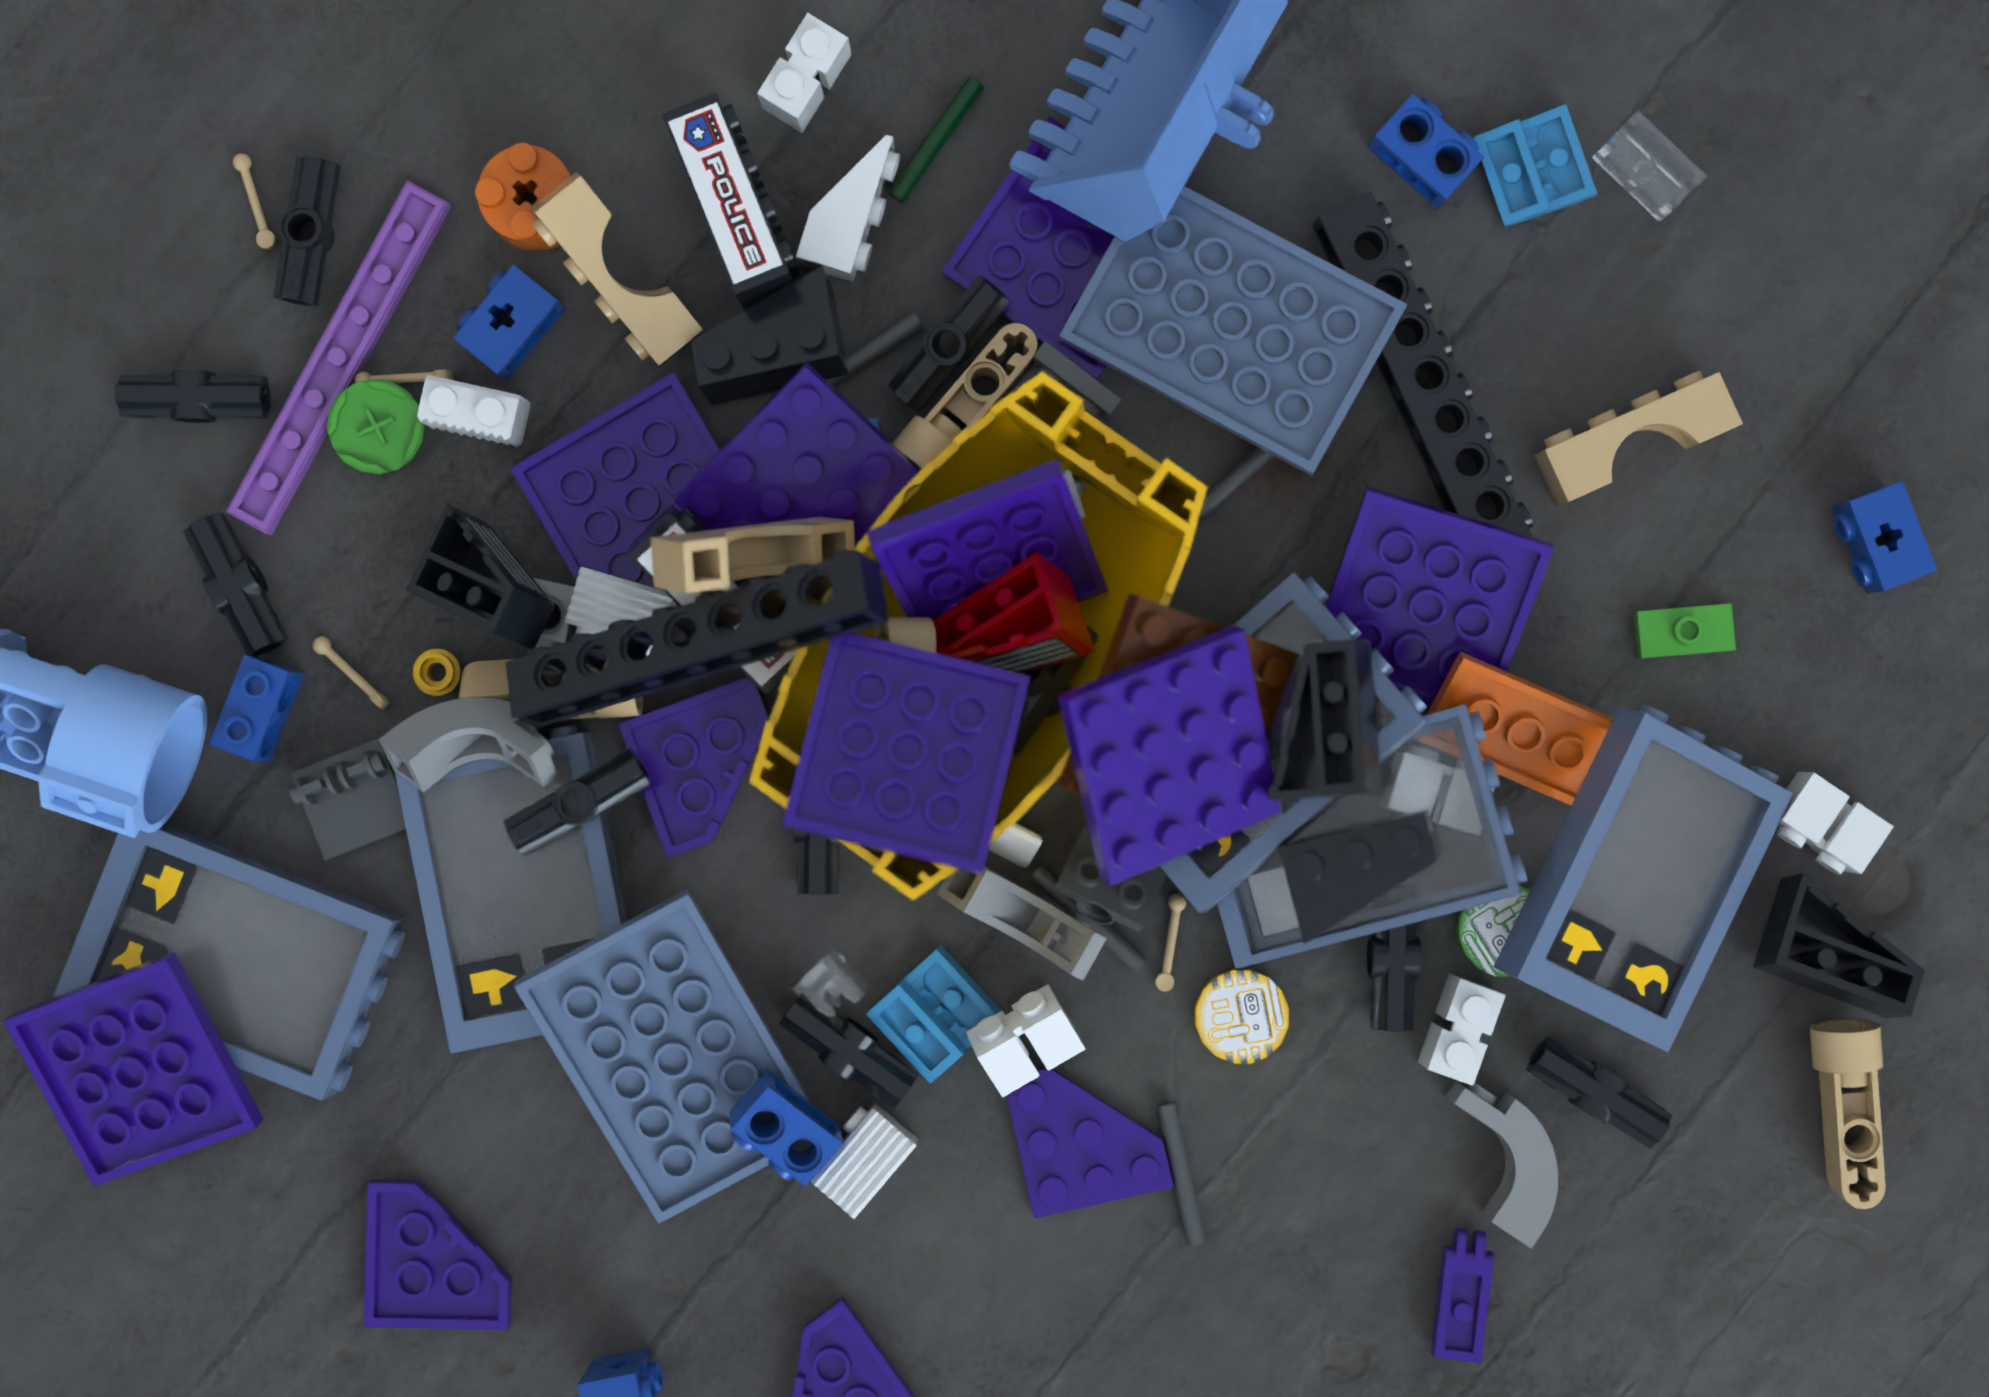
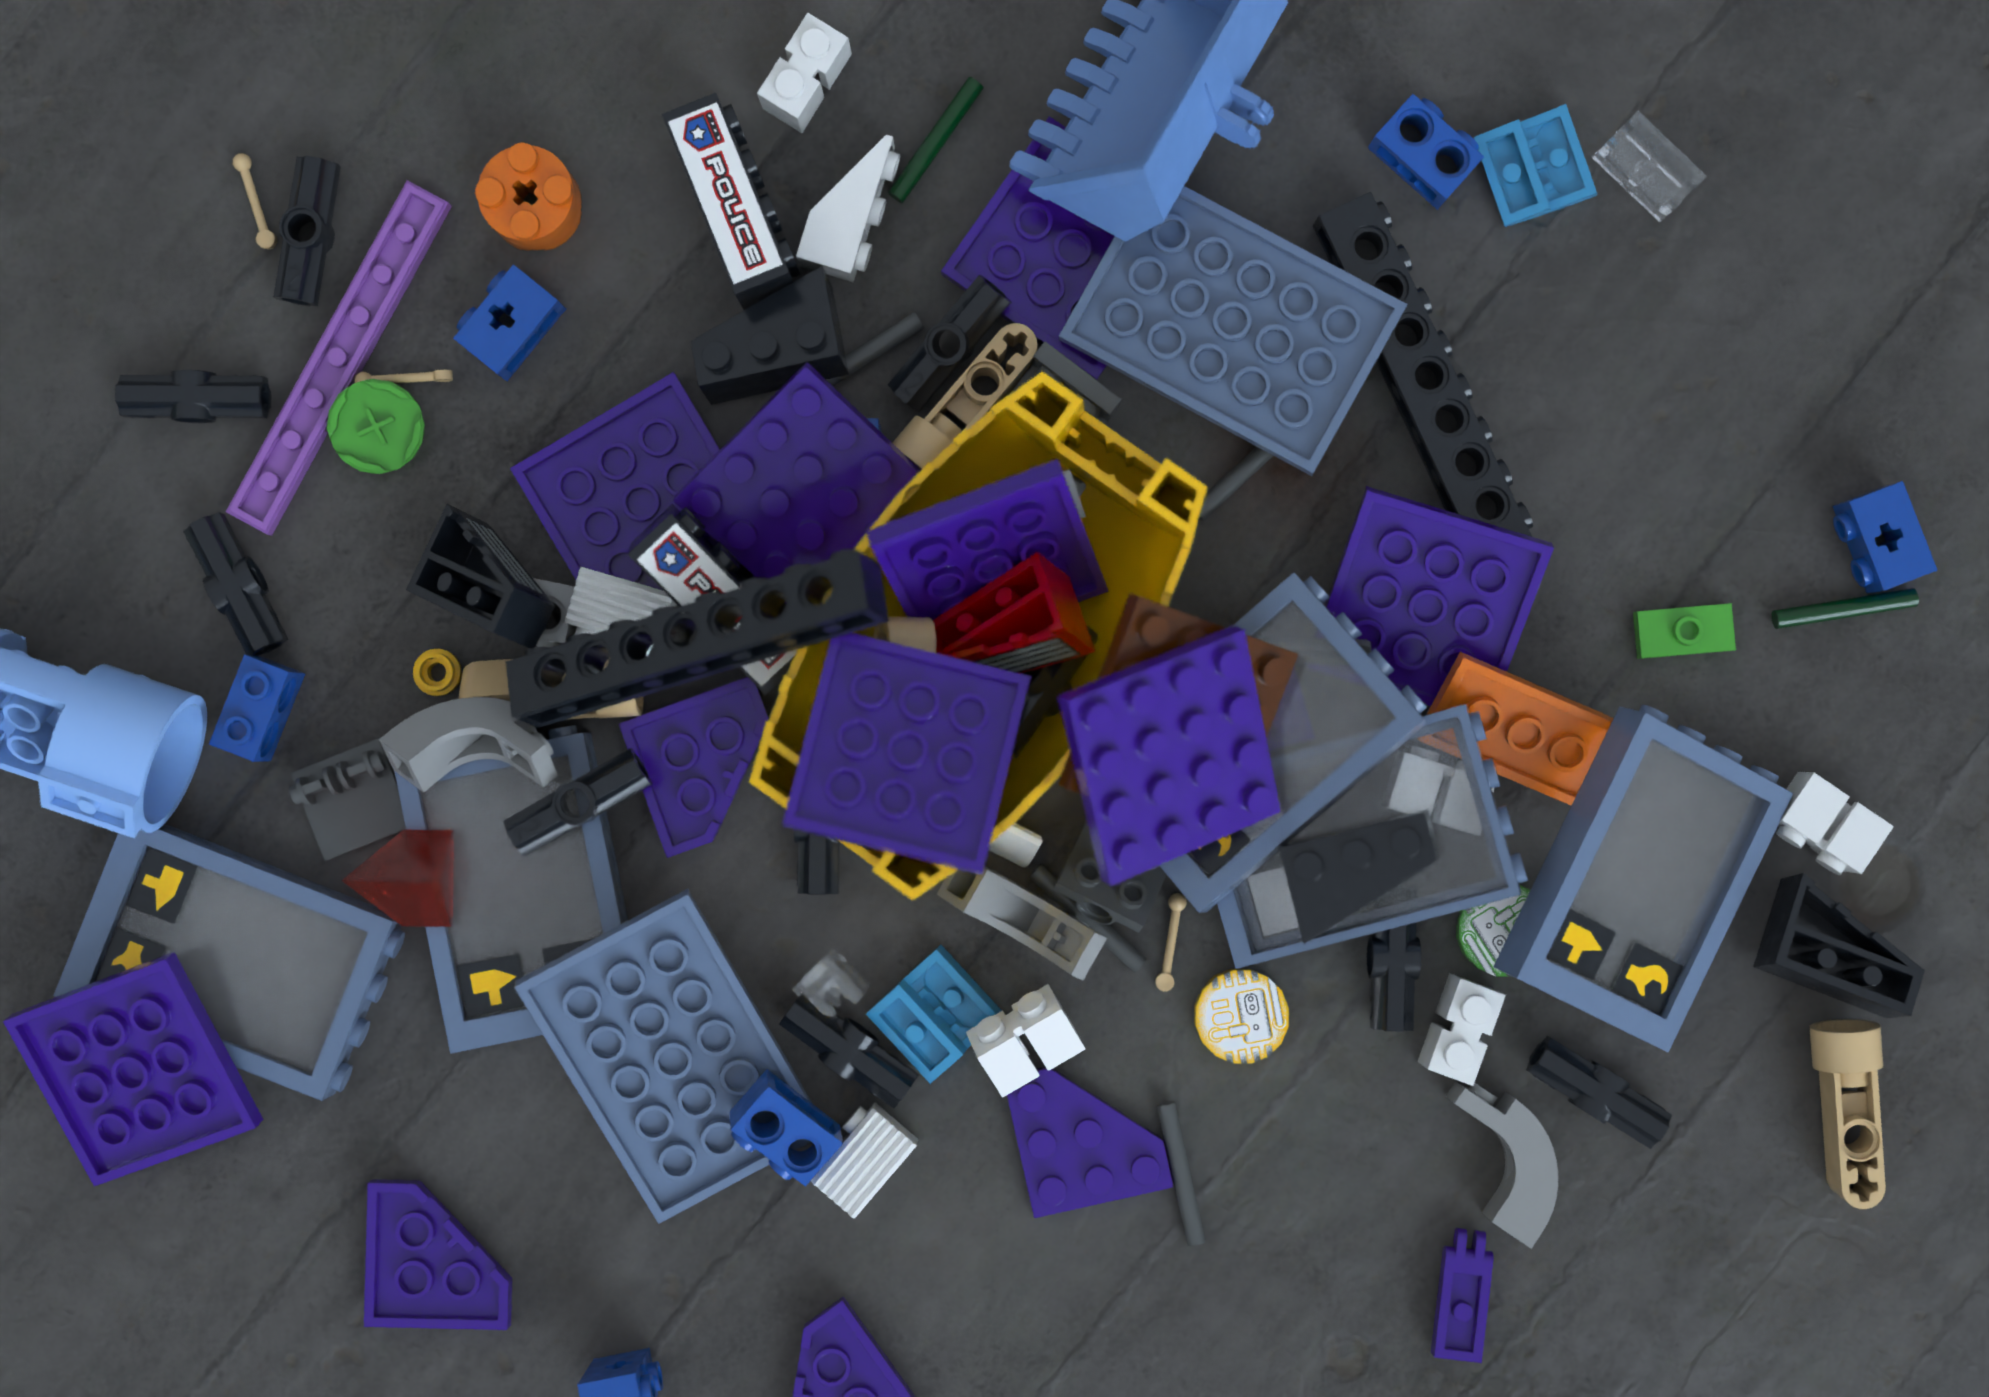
(322, 646): tan hinge -> none
(410, 878): none -> clear red slope
(473, 410): white brick -> none
(577, 221): tan arch -> none
(724, 555): tan arch -> none
(1331, 726): black wedge -> none
(1689, 415): tan arch -> none
(1845, 608): none -> dark green bar

